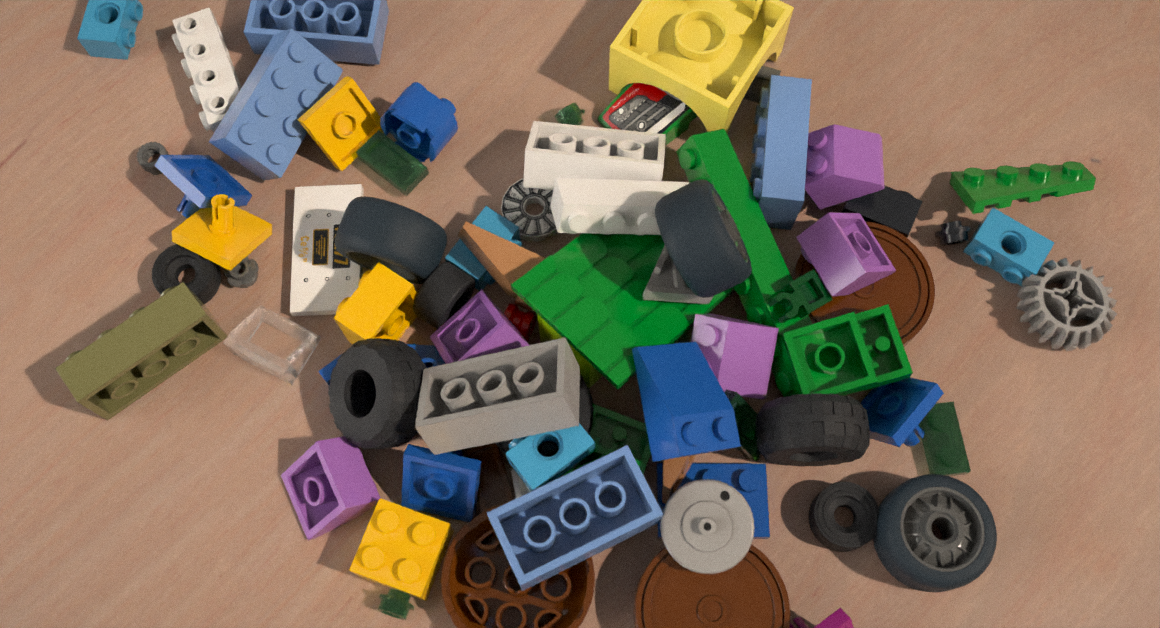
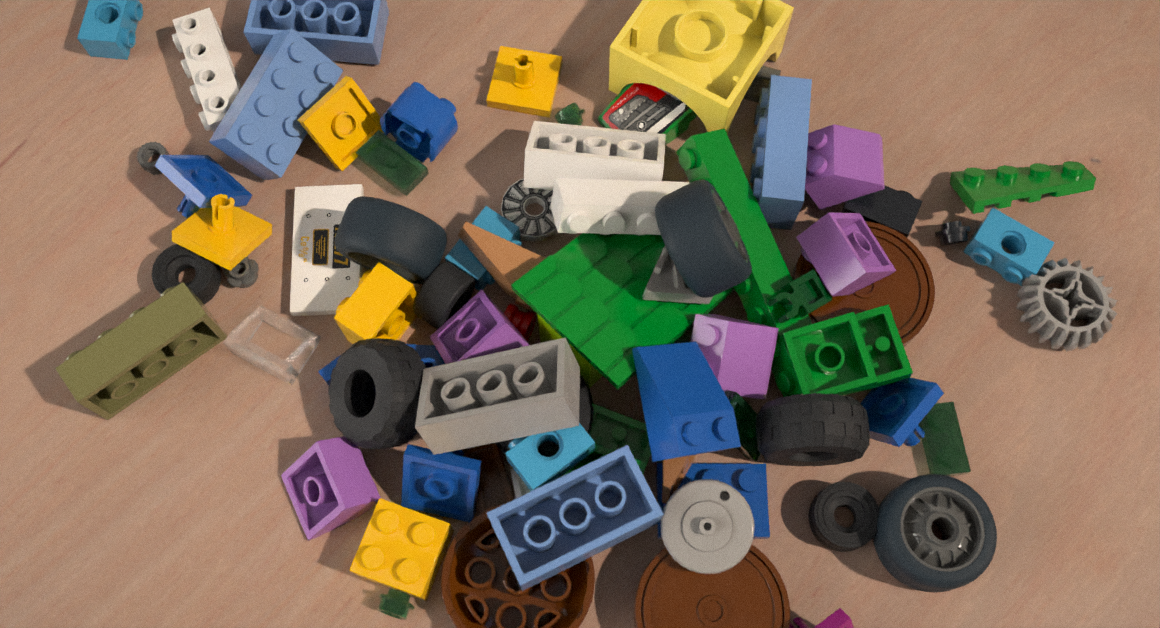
(524, 81): none -> yellow tile

